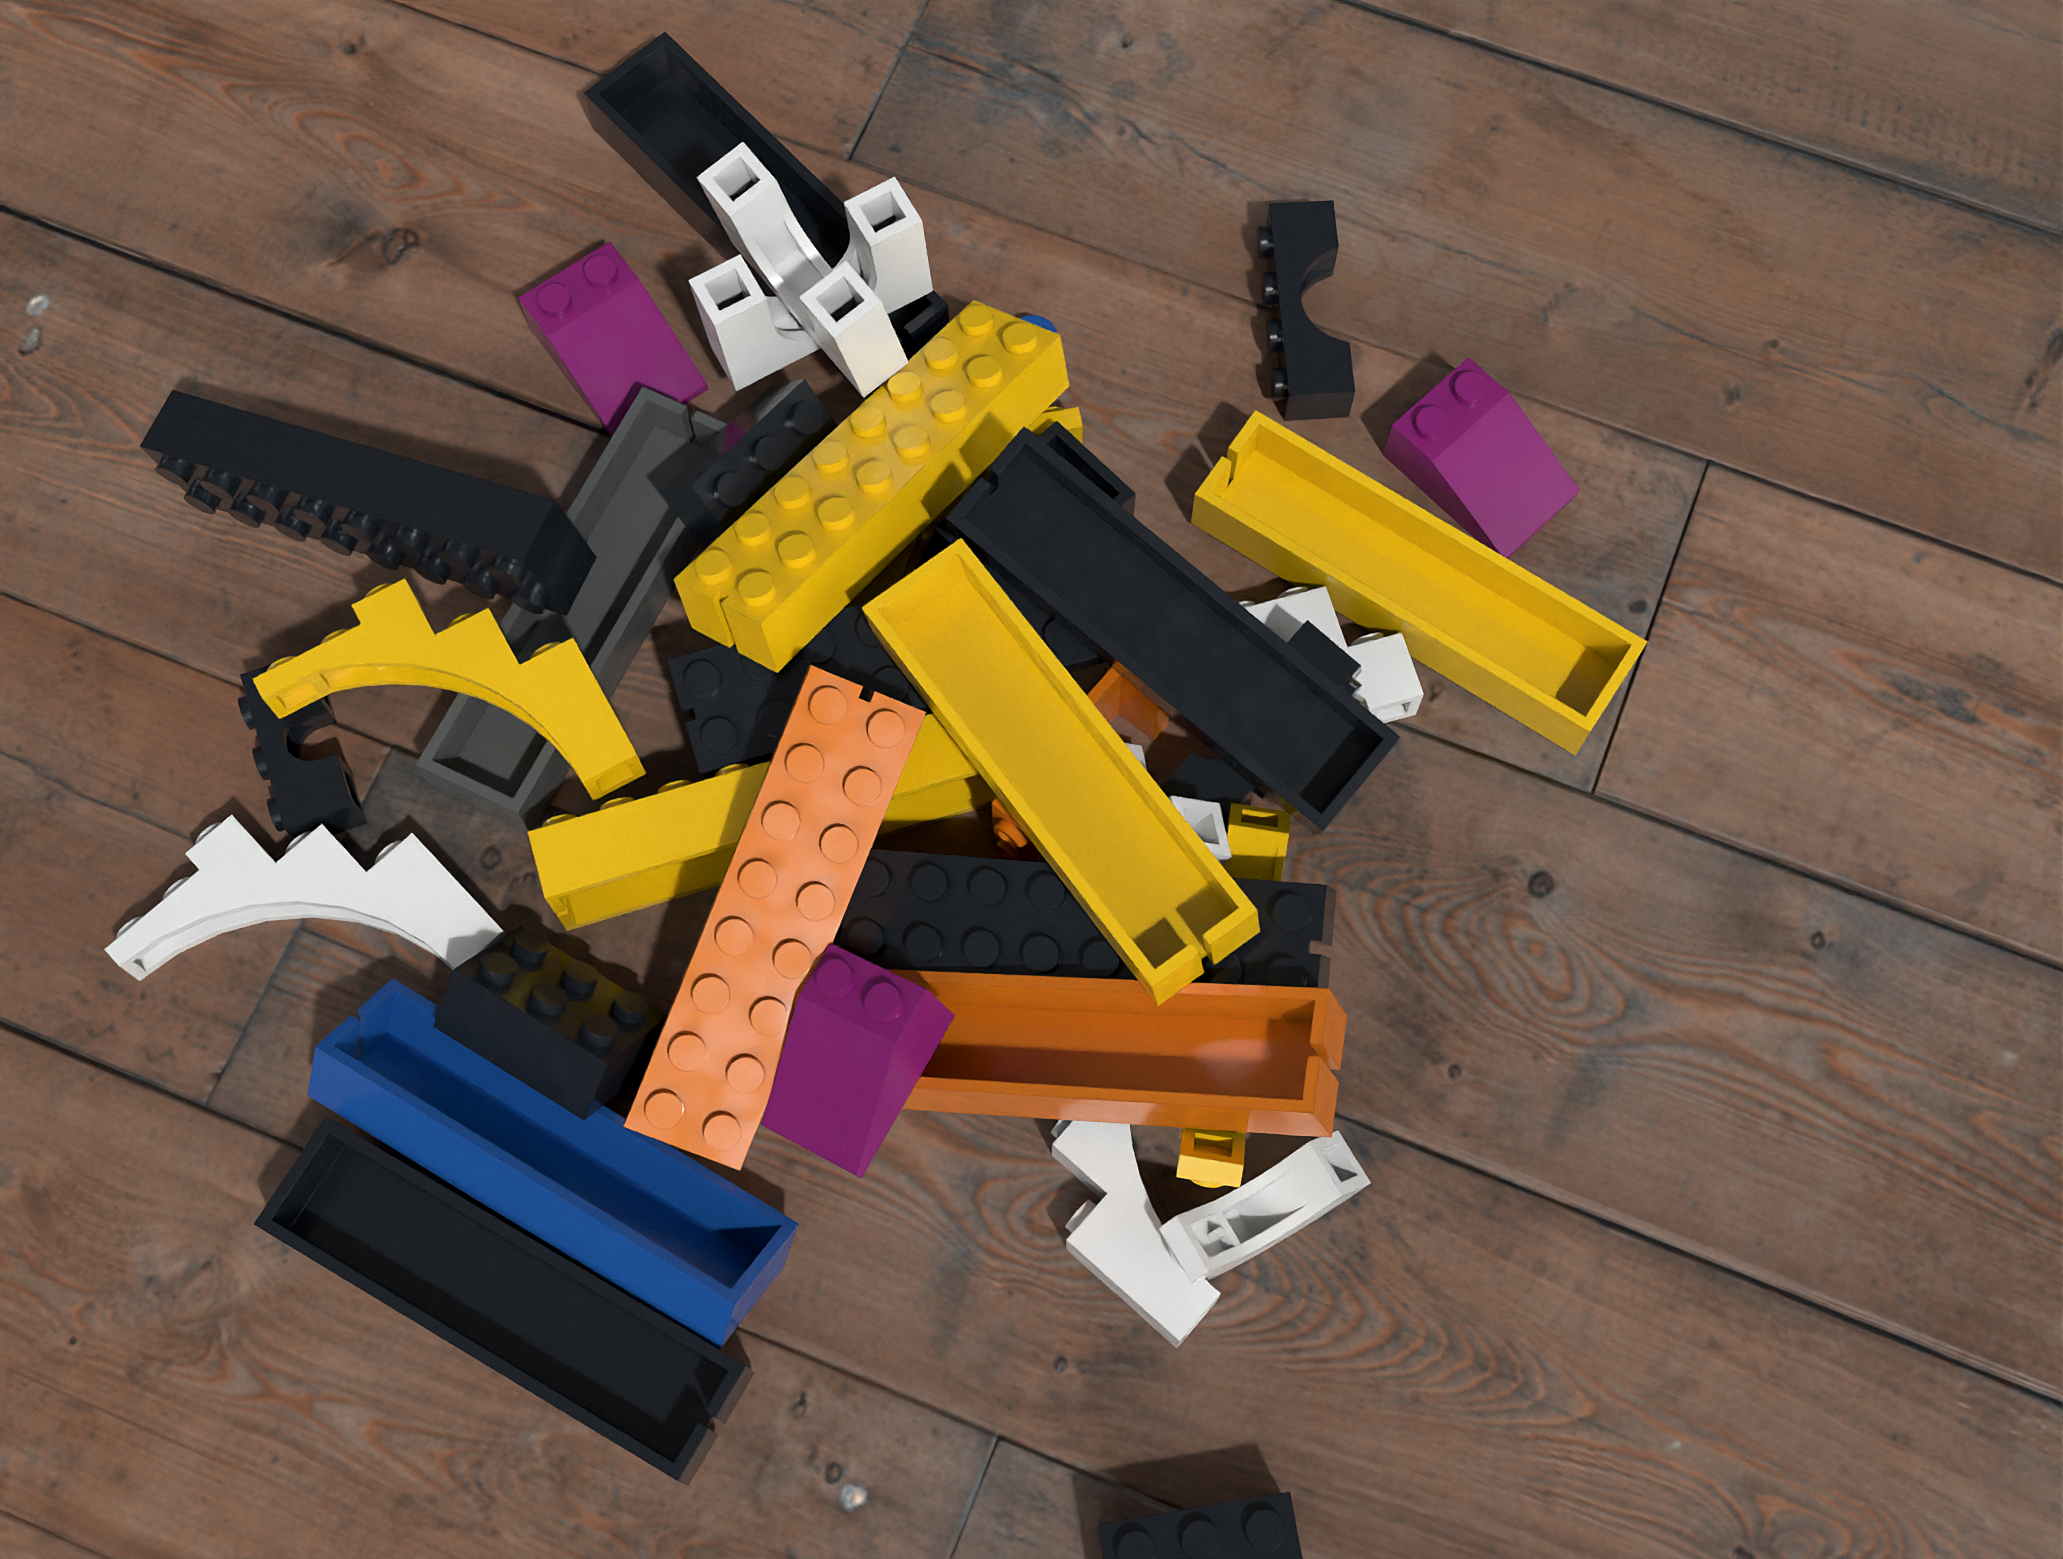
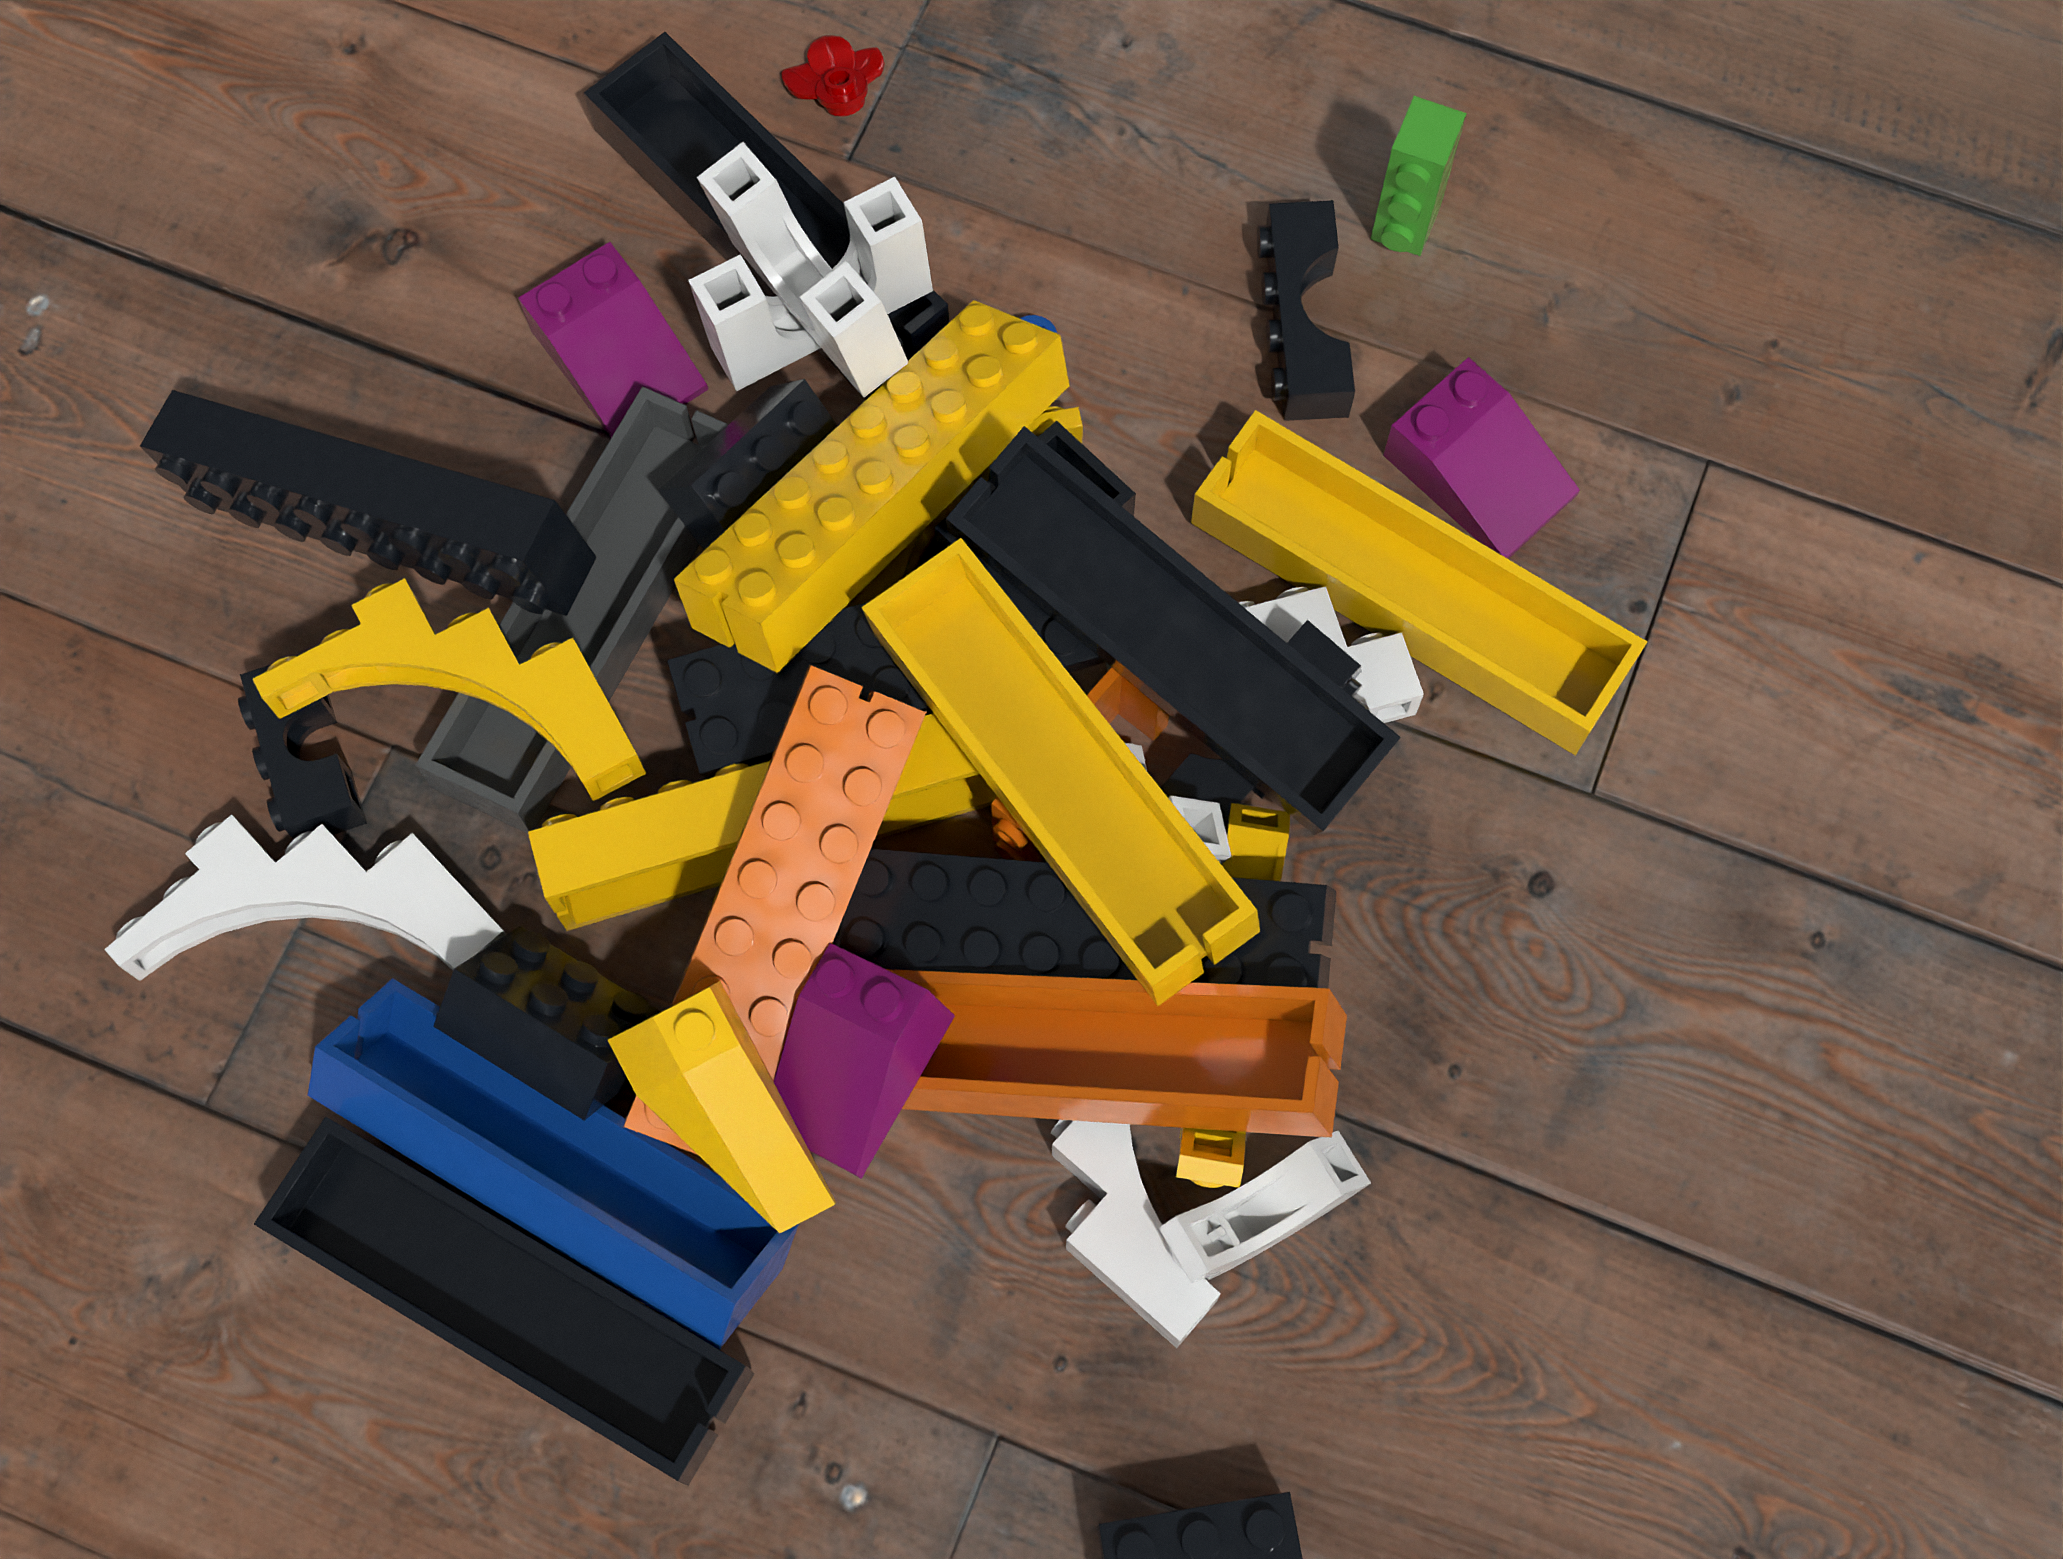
(717, 1096): none -> yellow wedge
(835, 75): none -> red plate
(1417, 175): none -> bright green brick

